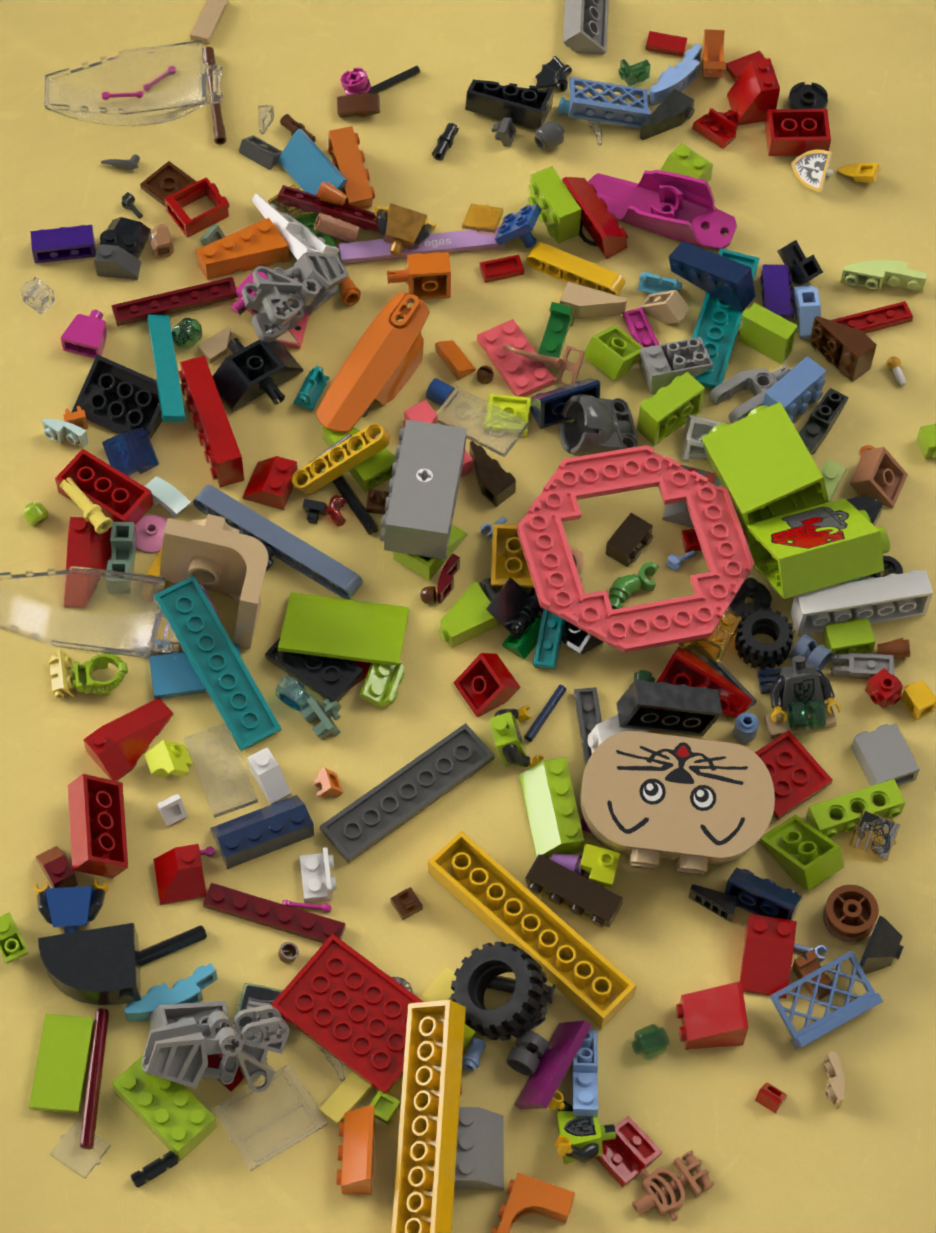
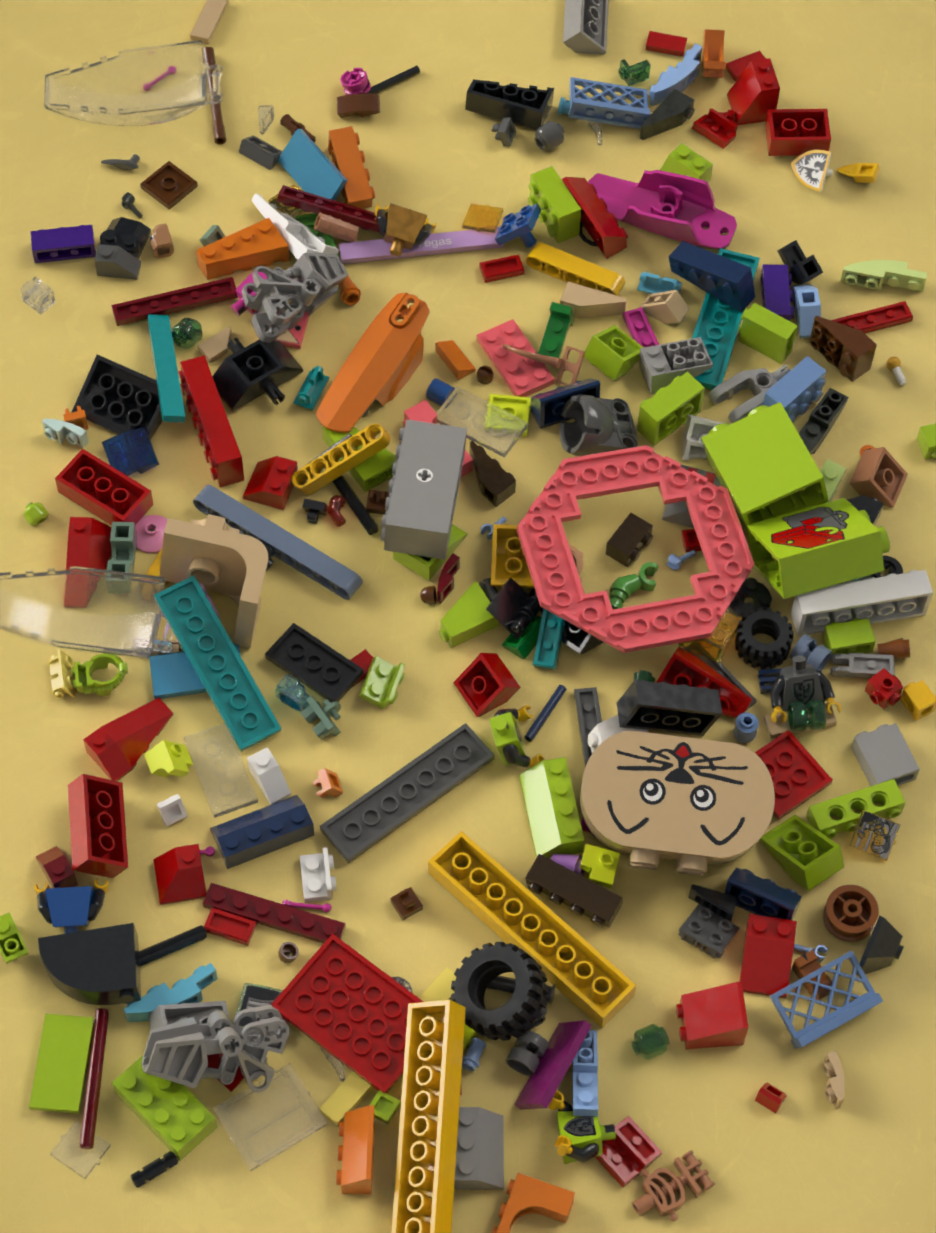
(85, 335): dark pink torso -> none
(91, 511): light yellow pin -> none
(105, 95): dark pink hinge -> none
(167, 496): light aqua slope -> none
(190, 194): red window -> none
(230, 926): none -> red tile
(331, 194): orange cone -> none
(344, 629): lime piece -> none
(426, 275): orange brick -> none
(445, 141): black pin -> none
(553, 74): black arm -> none
(708, 930): none -> dark grey hinge
(813, 91): black plate -> none

